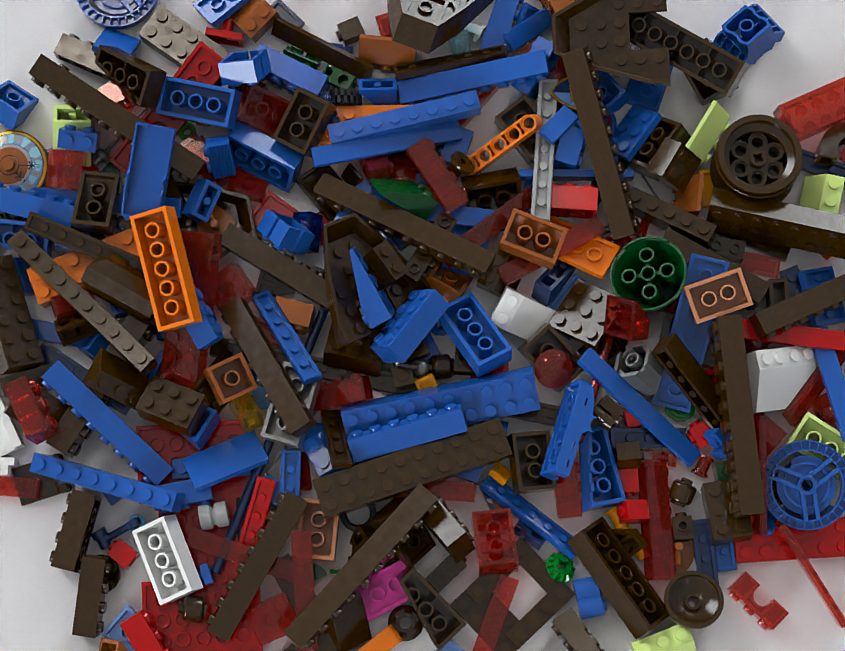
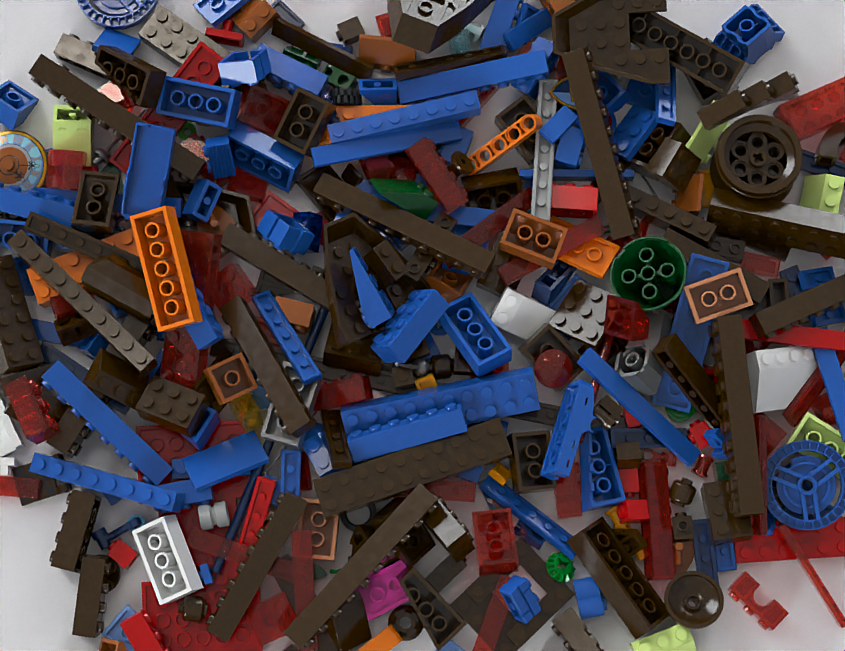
(79, 139): blue brick -> none
(520, 598): none -> blue brick
(666, 101): none -> blue plate
(739, 102): none -> dark brown arch

